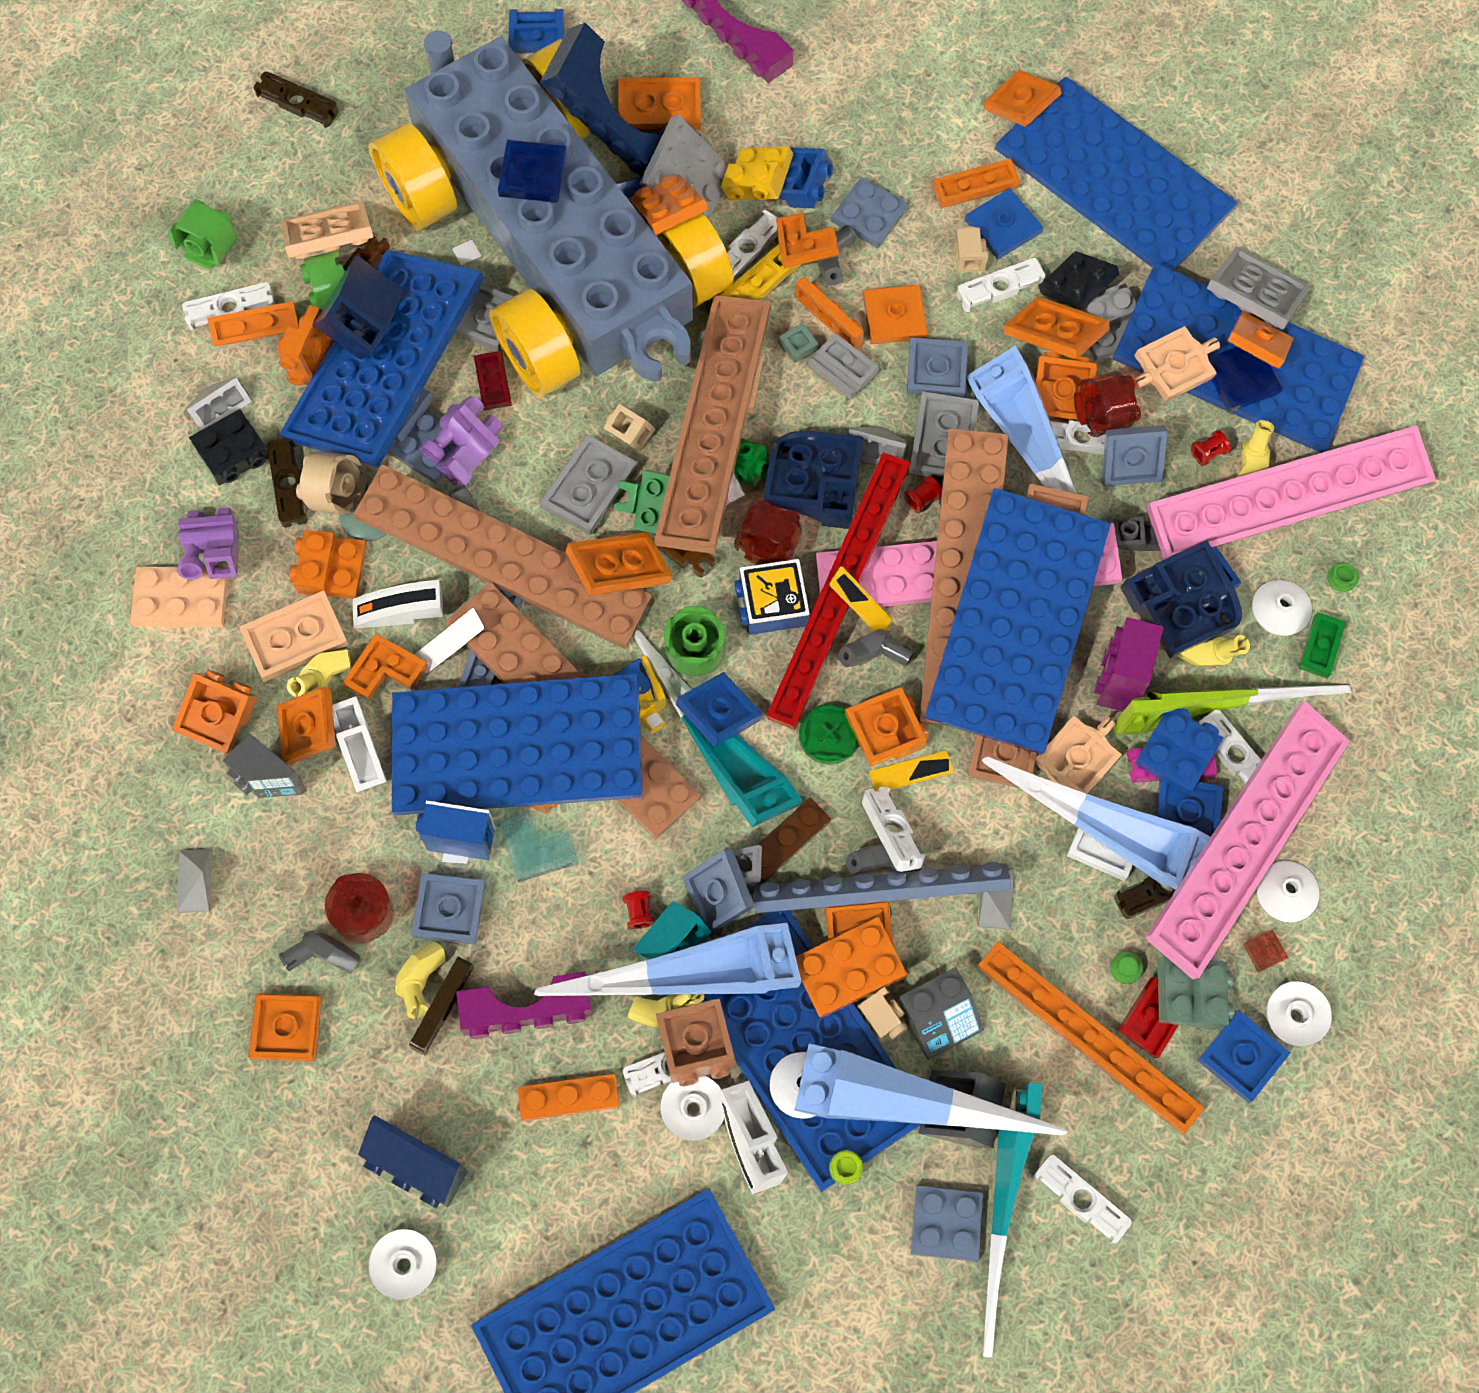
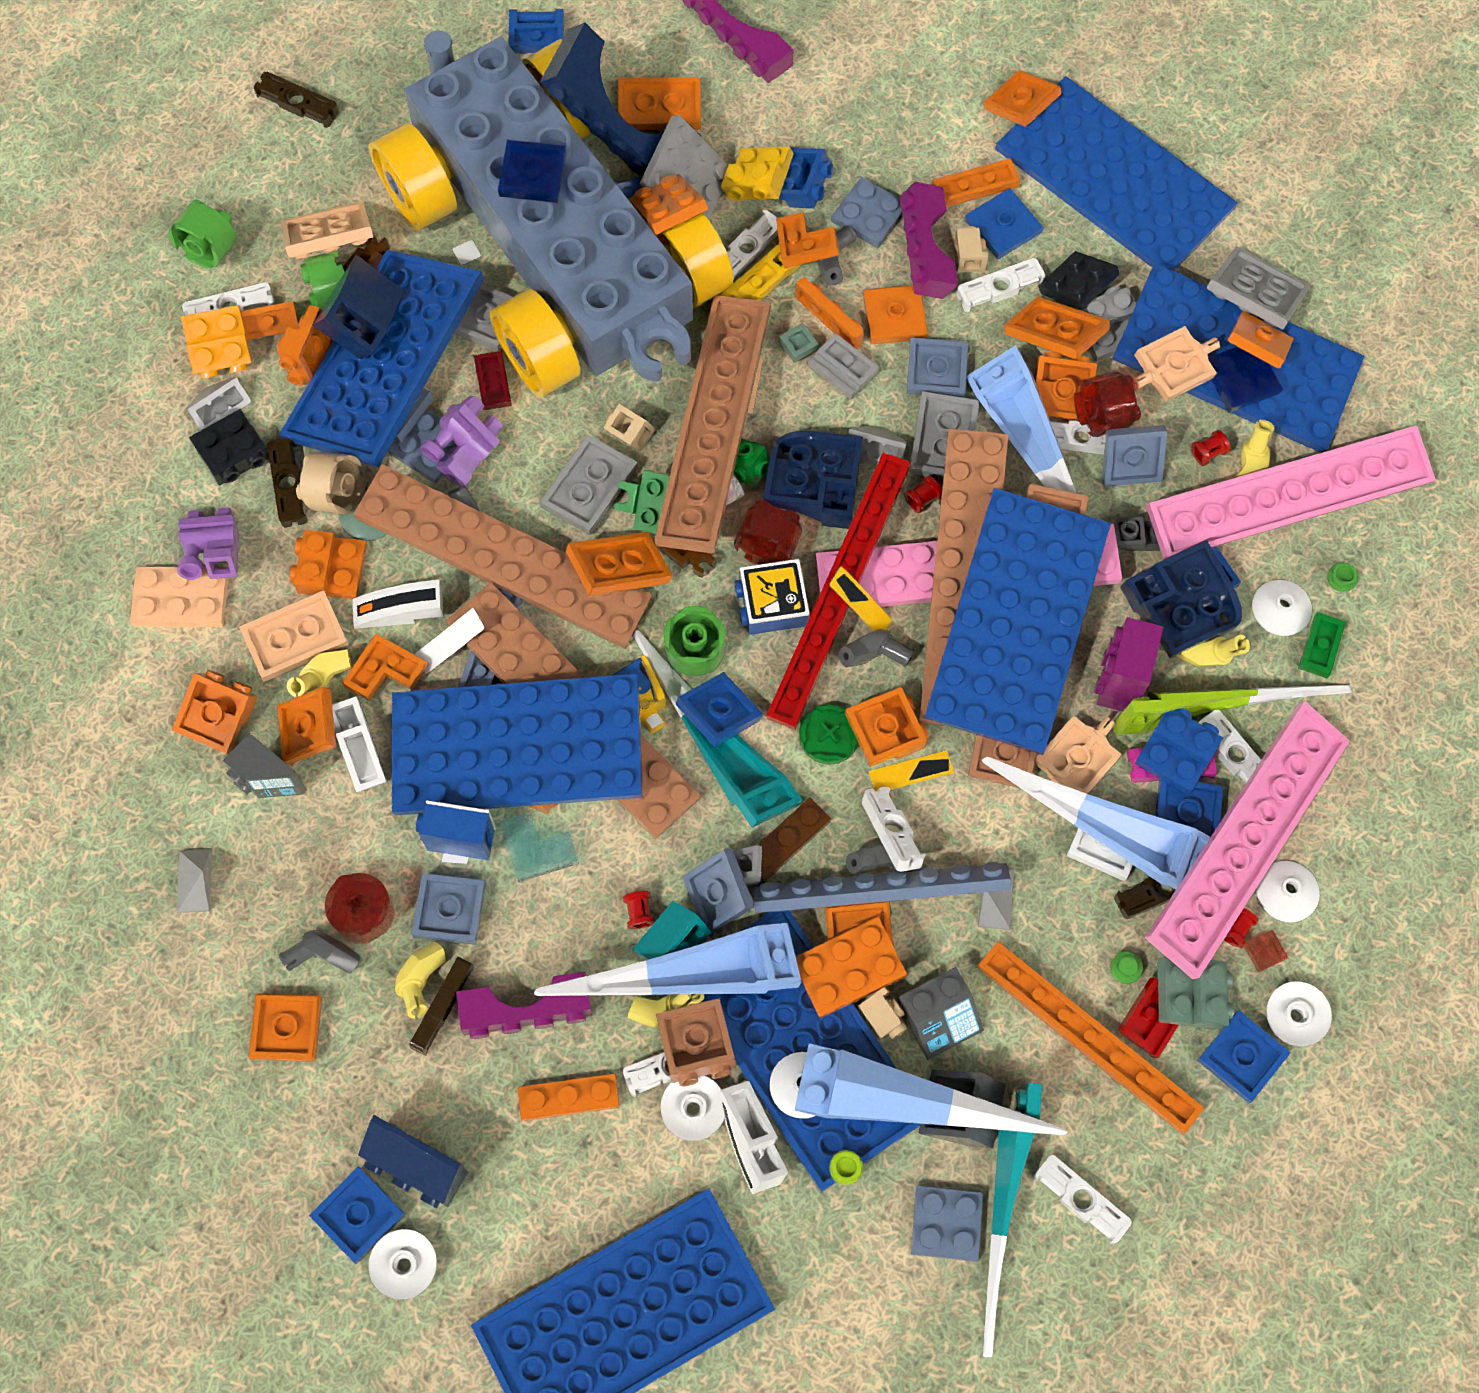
(217, 341): none -> light orange plate
(357, 1215): none -> blue plate
(931, 269): none -> magenta arch
(1240, 928): none -> red bush

